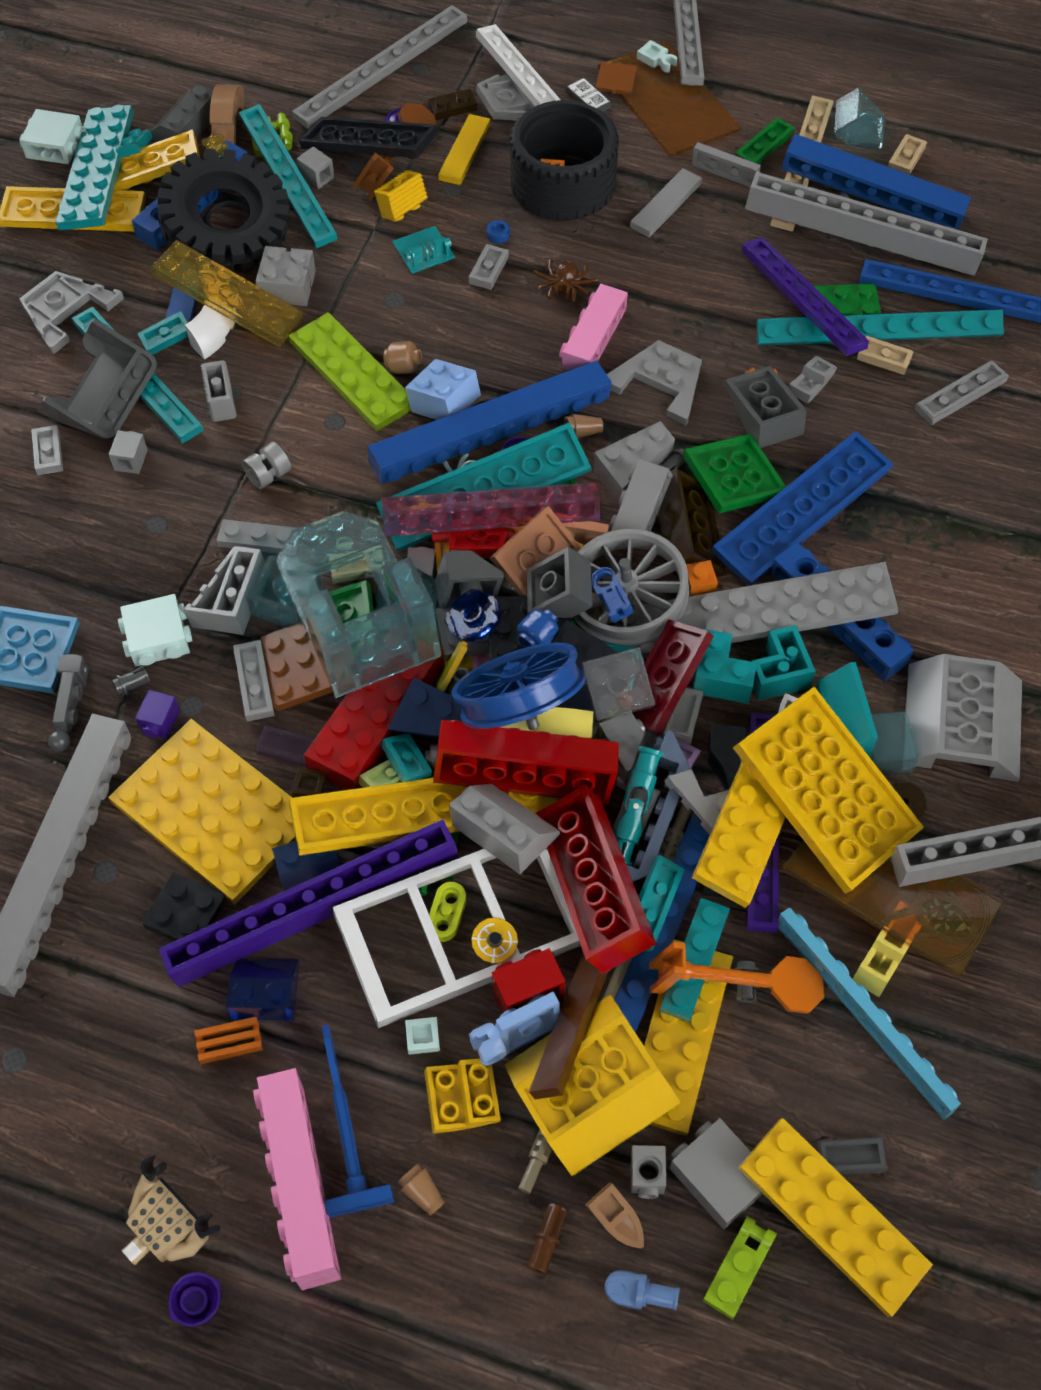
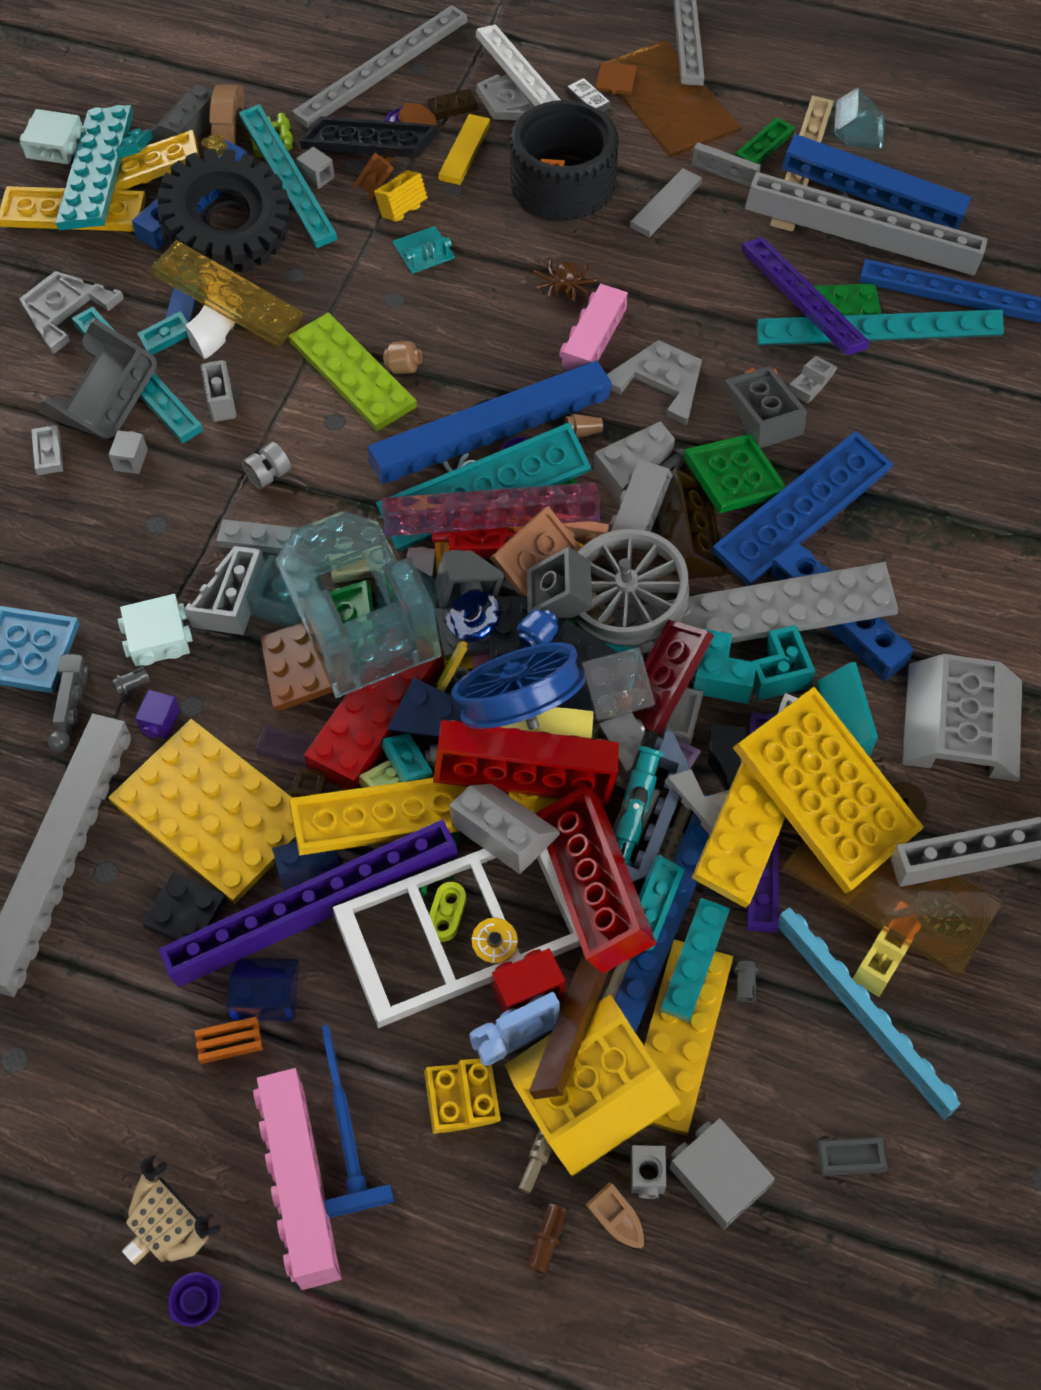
(253, 680): light grey plate -> none
(287, 274): light grey piece -> none
(421, 1189): medium nougat cone -> none
(422, 1035): light aqua plate -> none
(443, 390): light blue brick -> none
(488, 266): light grey plate -> none
(498, 231): blue tile -> none
(612, 595): blue piece -> none
(635, 1291): medium blue arm -> none
(655, 54): light aqua plate -> none
(701, 578): orange brick -> none
(739, 1269): lime plate -> none
(791, 981): orange piece -> none
(835, 1217): yellow plate -> none
(886, 355): tan plate -> none
(893, 744): clear light blue piece -> none
(907, 154): tan plate -> none
(961, 392): light grey tile -> none

